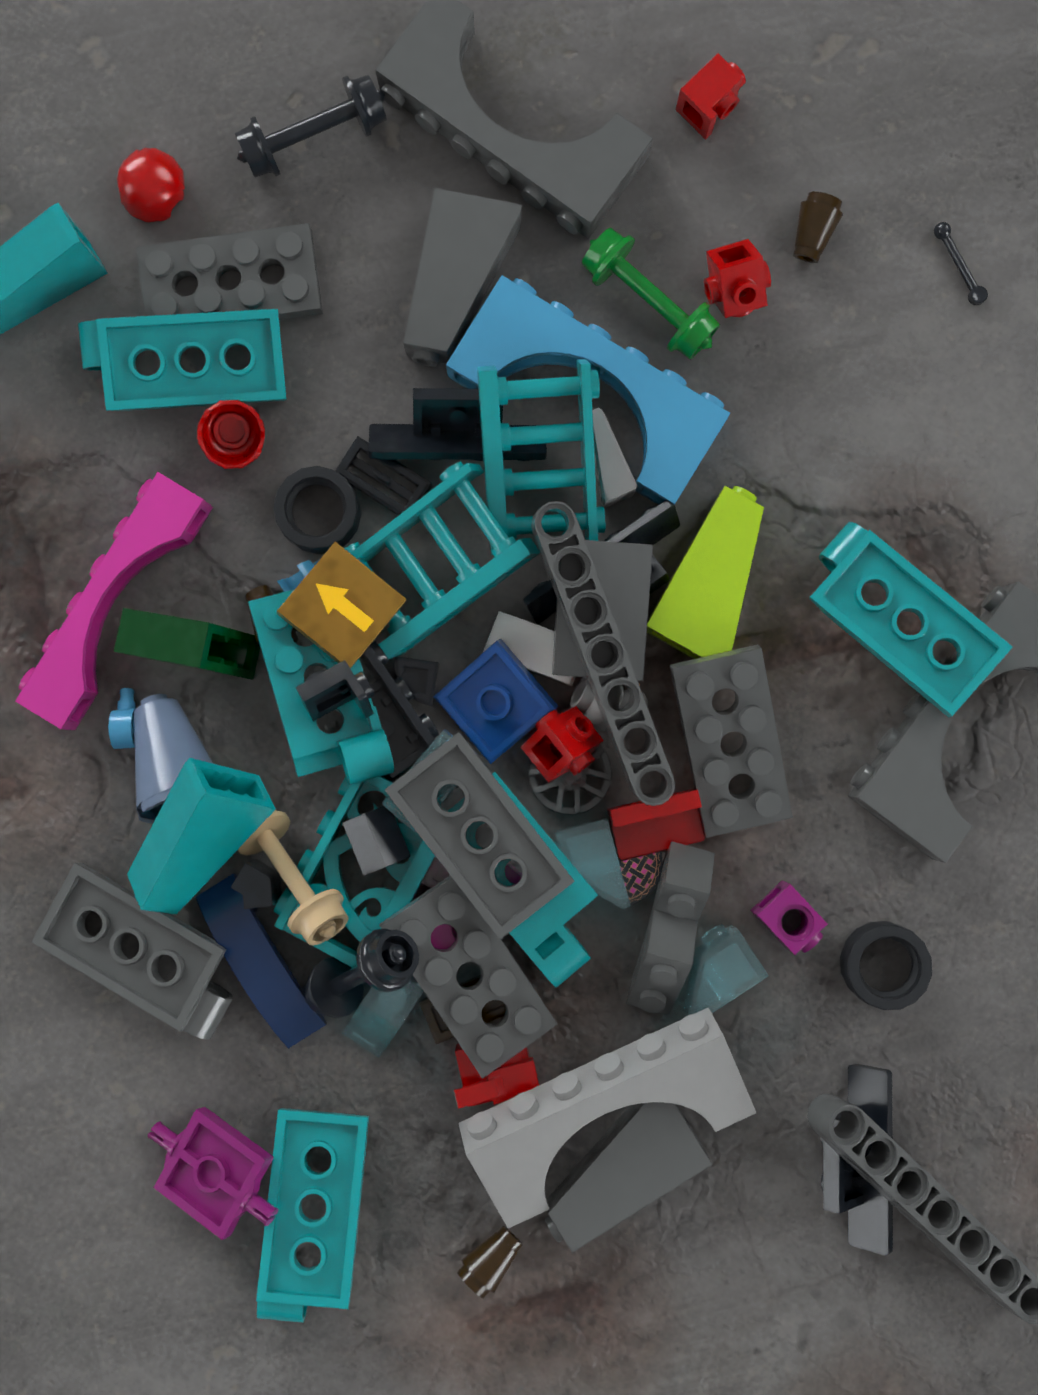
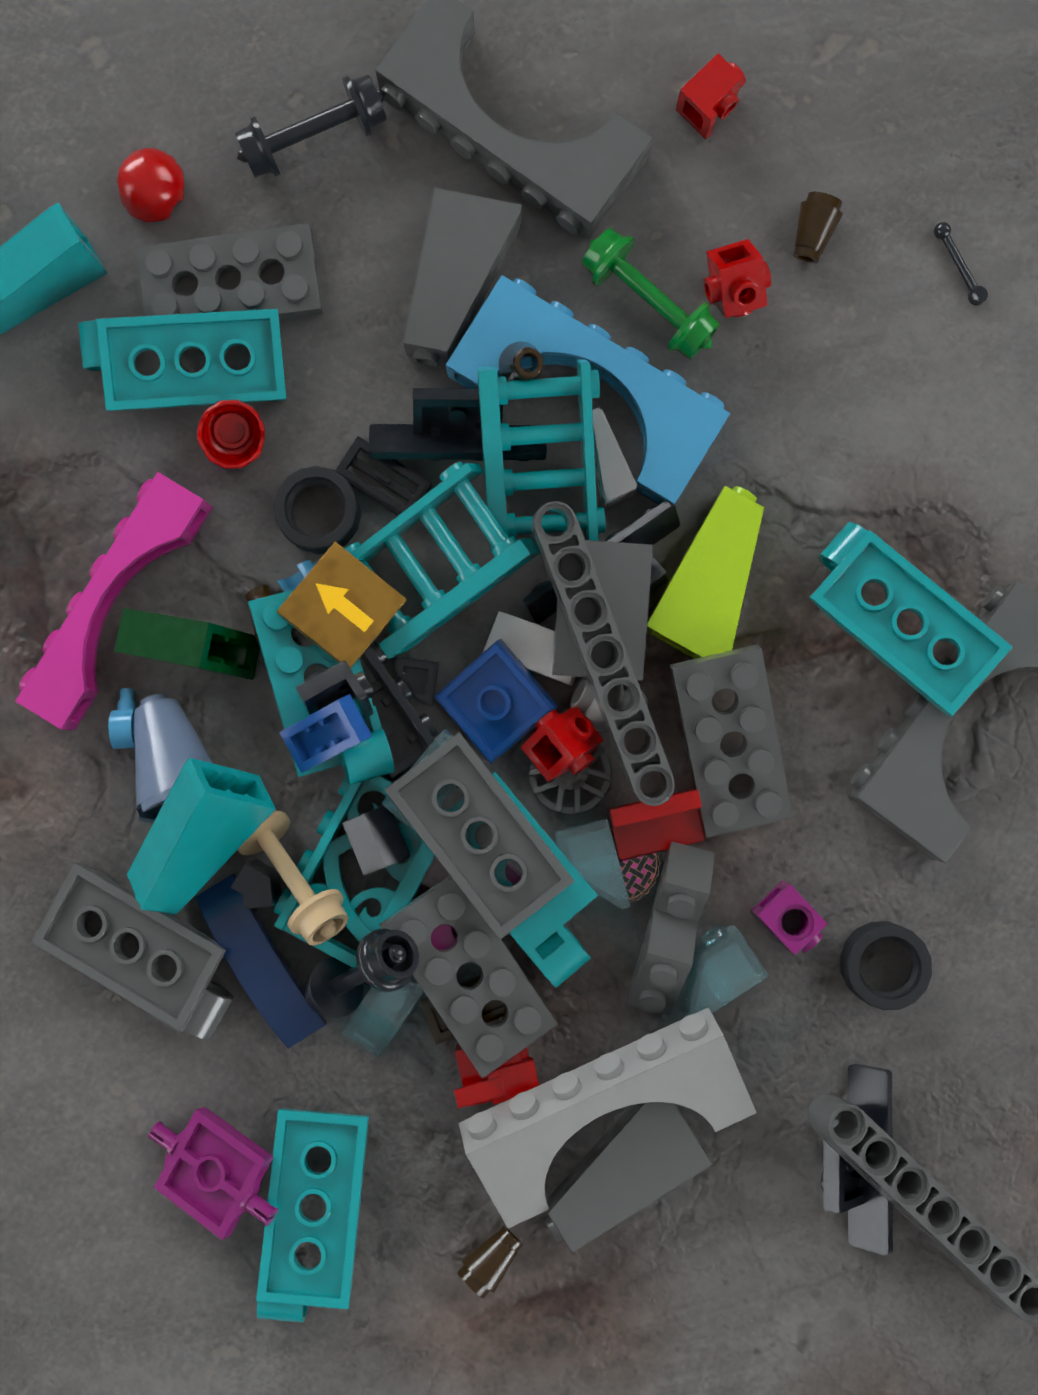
(325, 733): none -> blue tile
(510, 362): none -> dark brown cone

